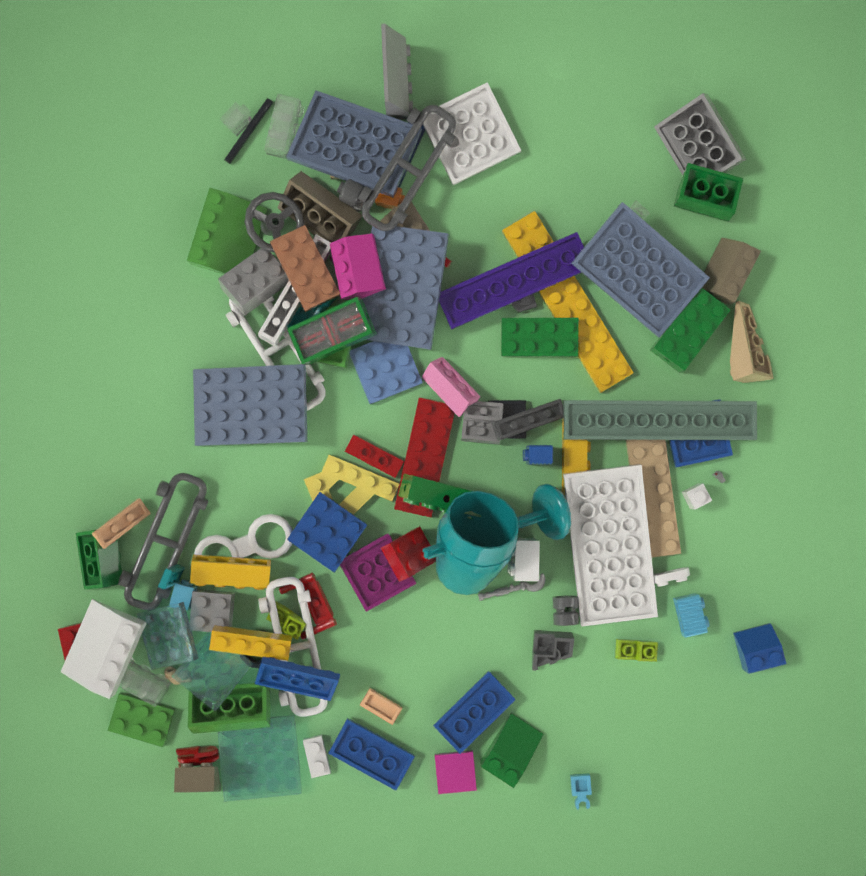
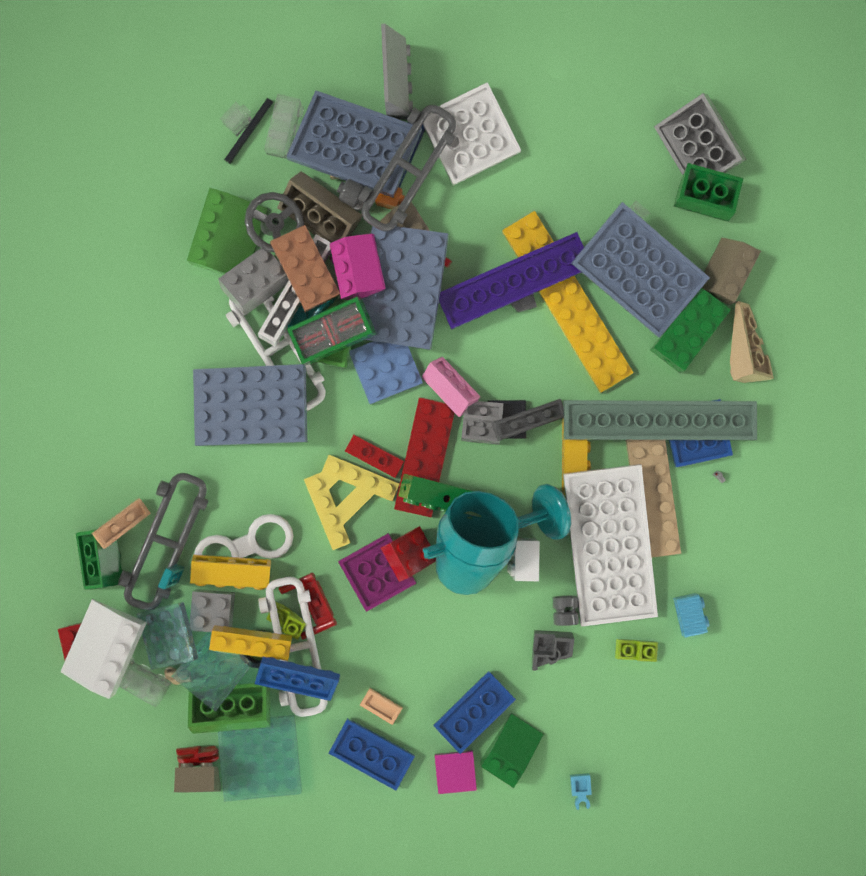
(141, 720): bright green plate -> none
(183, 593): medium azure brick -> none
(316, 756): white plate -> none
(327, 532): blue plate -> none
(523, 585): light grey piece -> none
(538, 454): blue brick -> none
(539, 336): green plate -> none
(679, 575): white plate -> none
(696, 496): white brick -> none
(759, 648): blue slope -> none

